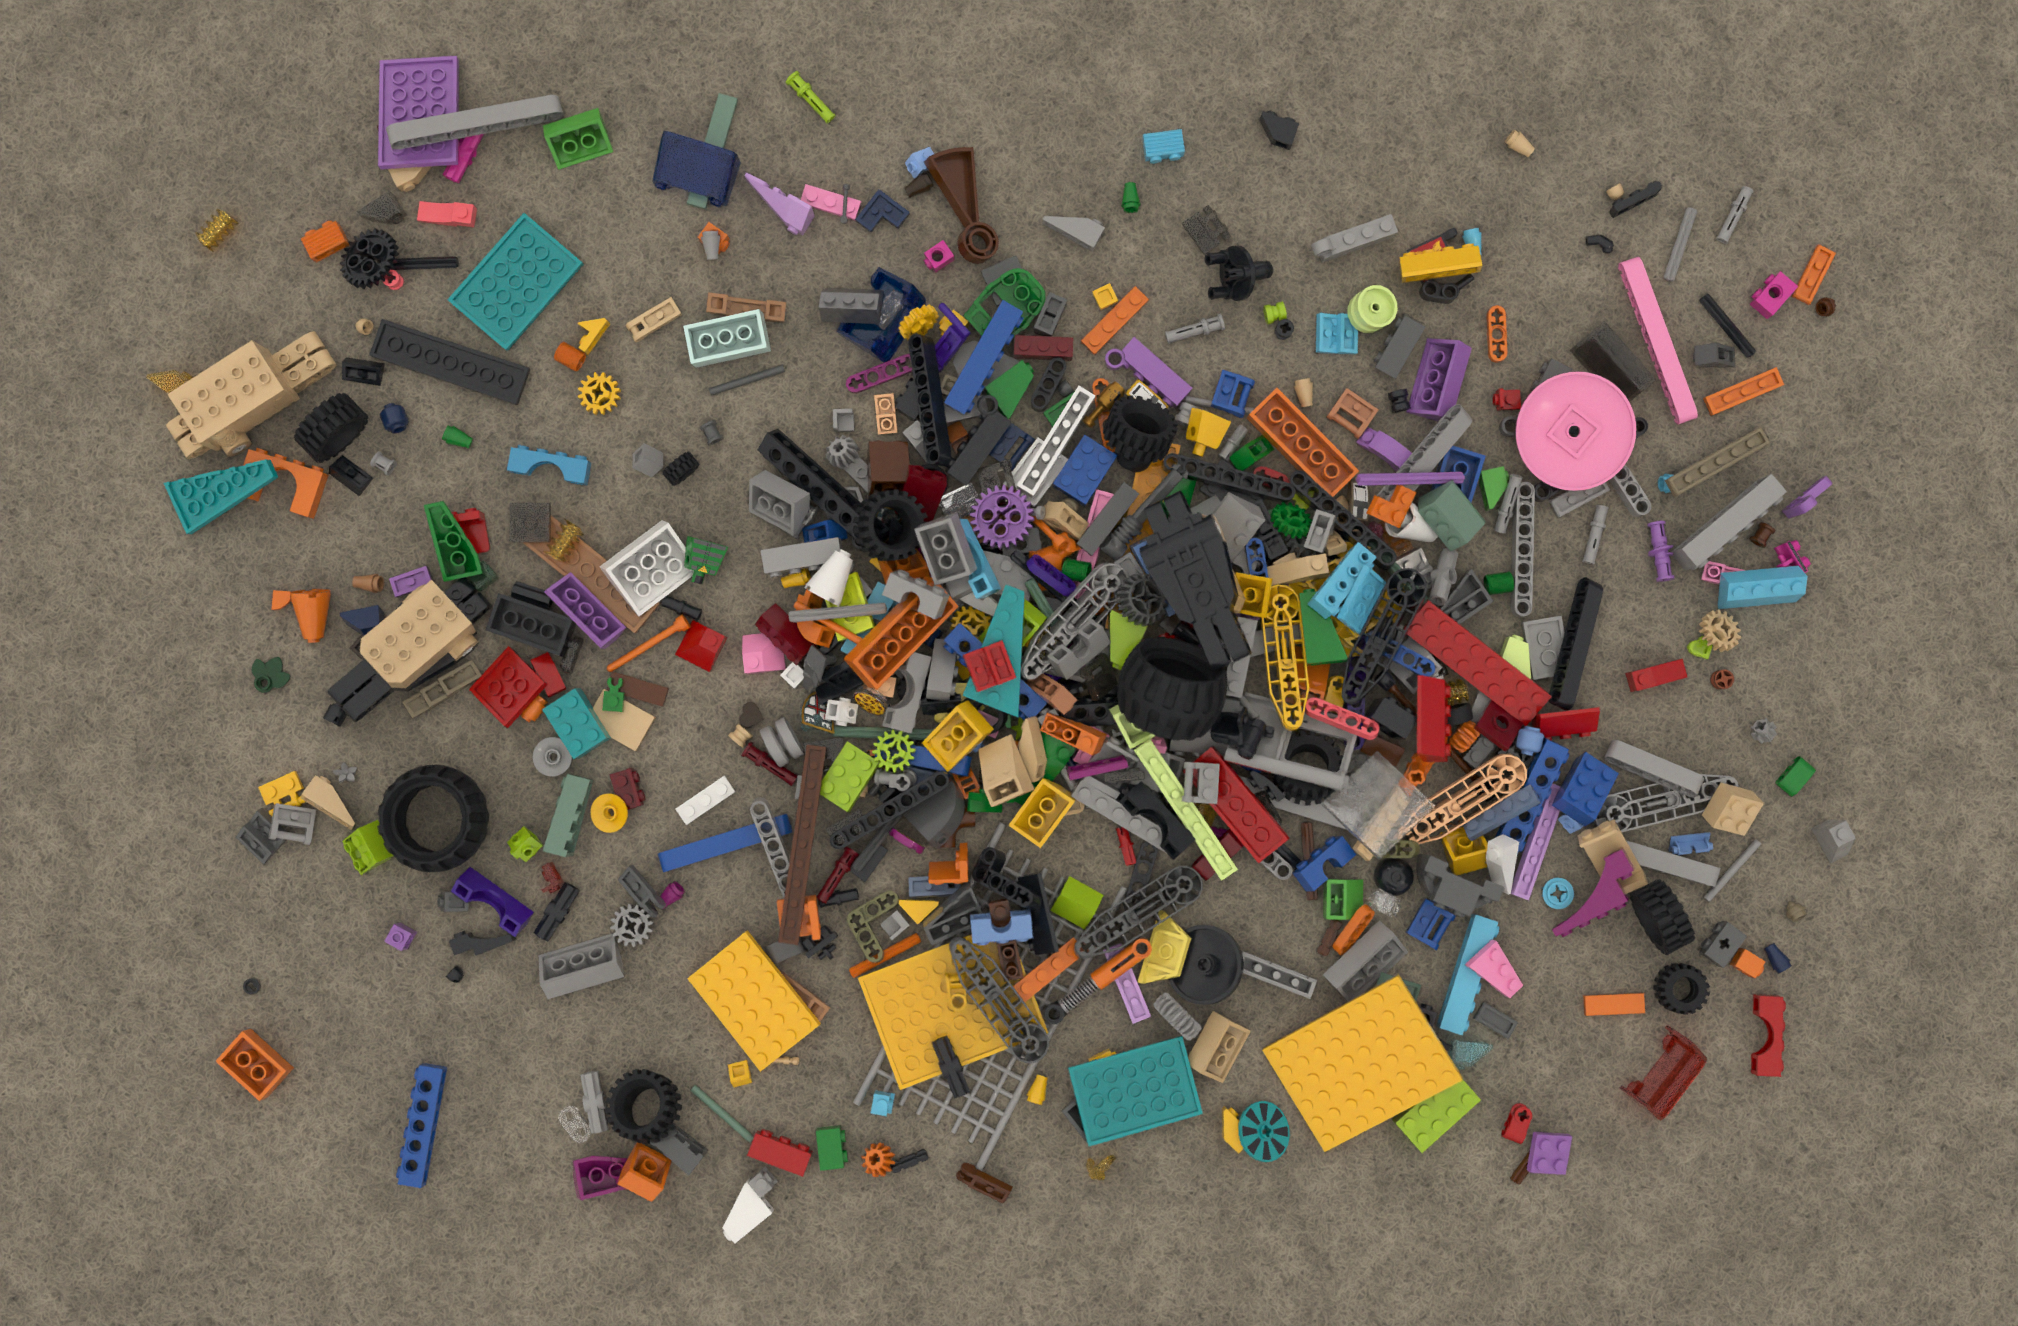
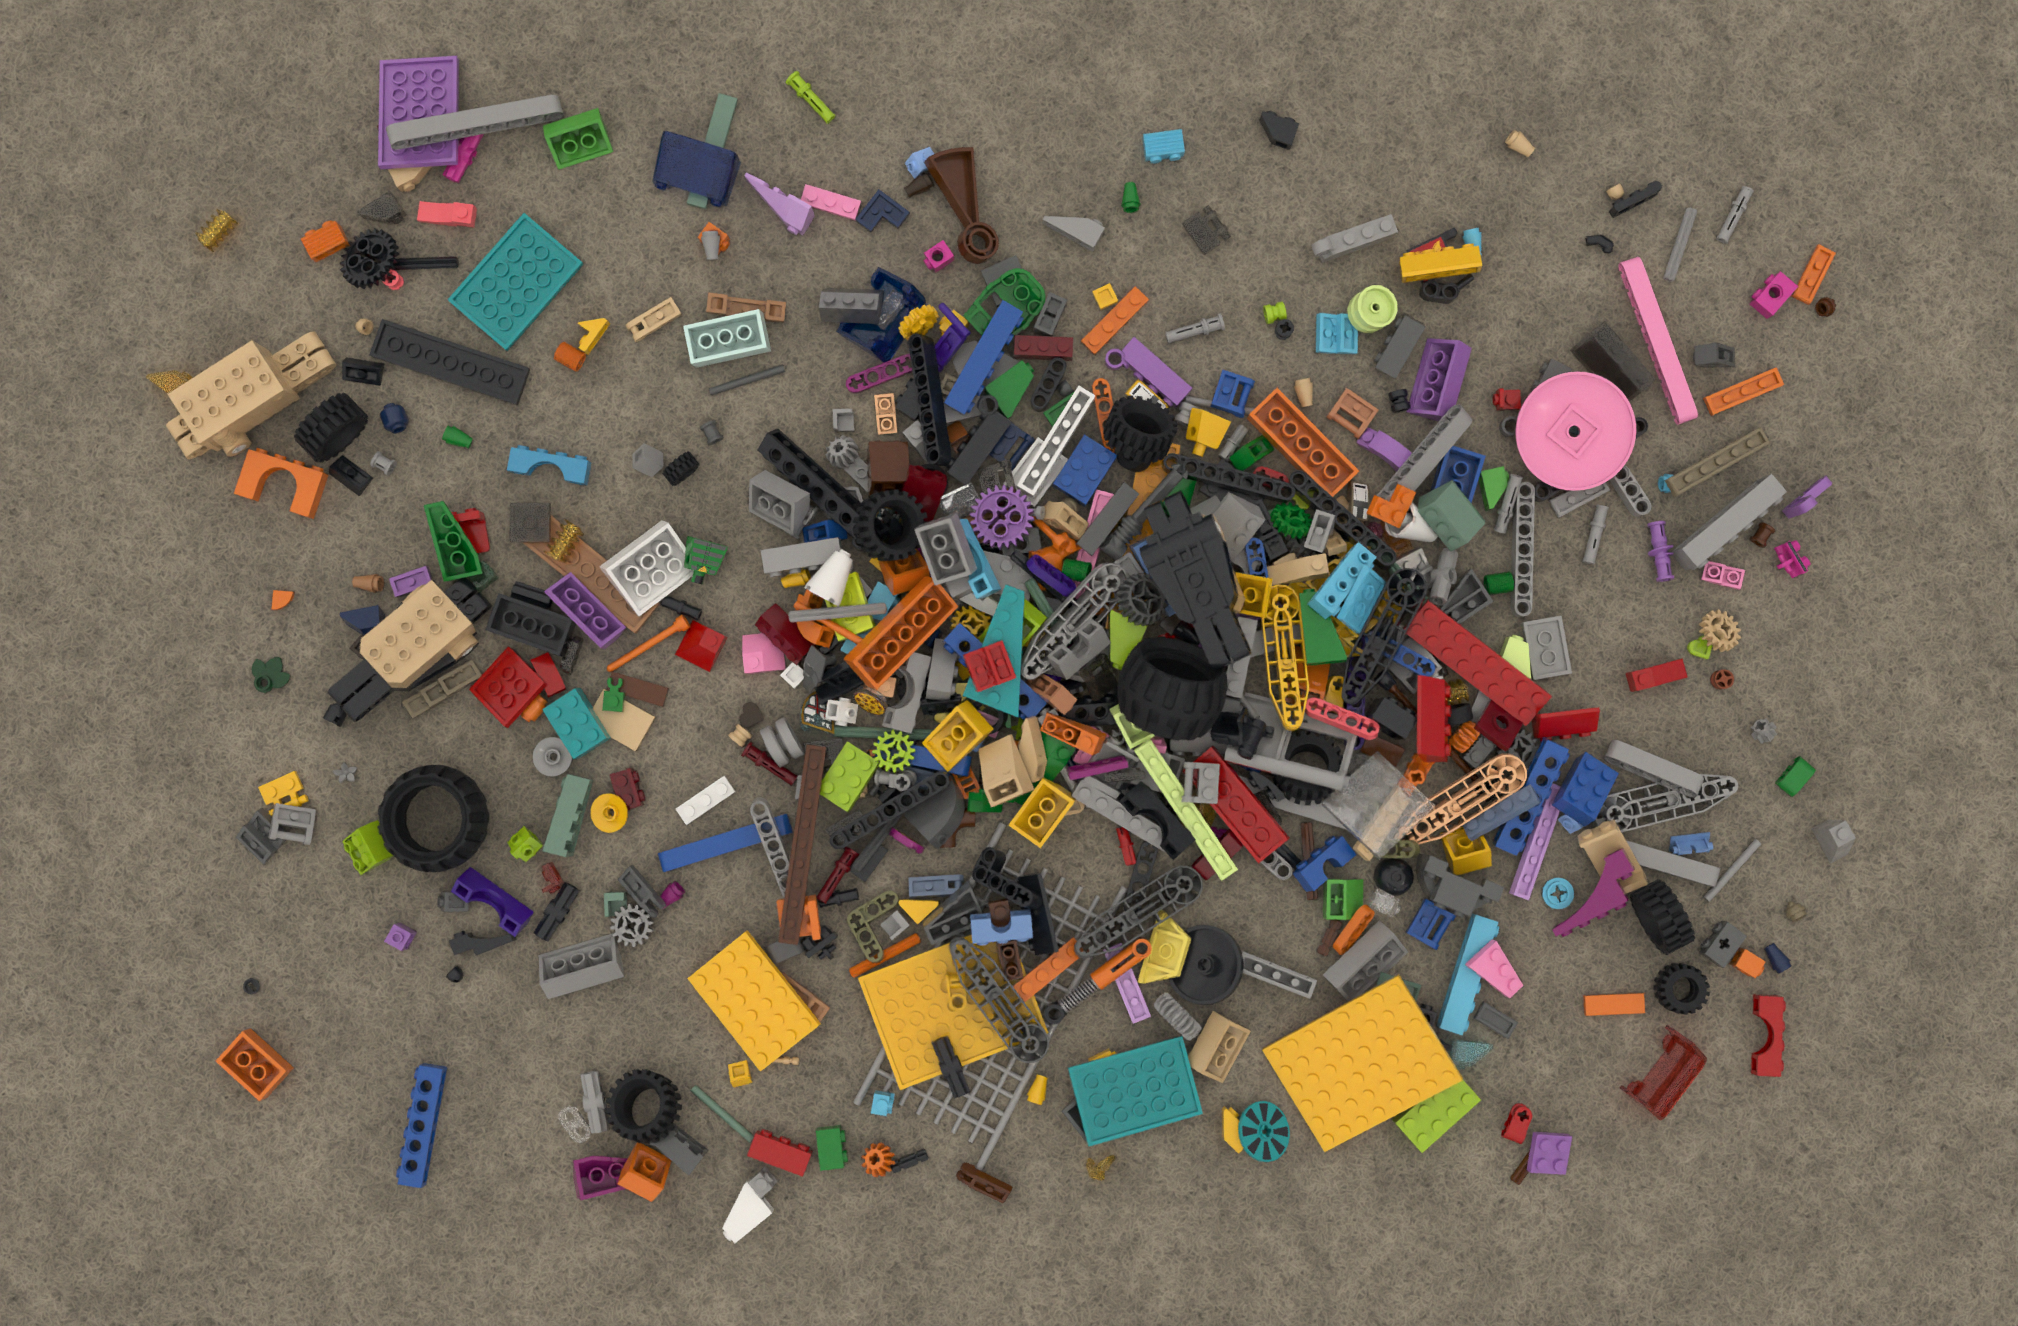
(211, 494): teal wing -> none
(311, 612): orange cone -> none
(324, 798): tan slope -> none
(598, 401): yellow gear -> none
(613, 902): none -> sand green panel
(843, 219): dark grey hinge -> none
(931, 598): light grey arch -> none
(950, 871): orange bracket -> none
(1077, 902): lime slope -> none
(1105, 402): pearl gold piece -> none
(1237, 273): black piece -> none
(1409, 478): medium lavender axle -> none
(1491, 320): orange beam -> none
(1501, 861): white slope -> none
(1529, 740): medium blue head -> none
(1575, 643): black beam -> none
(1727, 325): black axle -> none
(1732, 809): tan brick -> none
(1761, 587): medium azure slope -> none

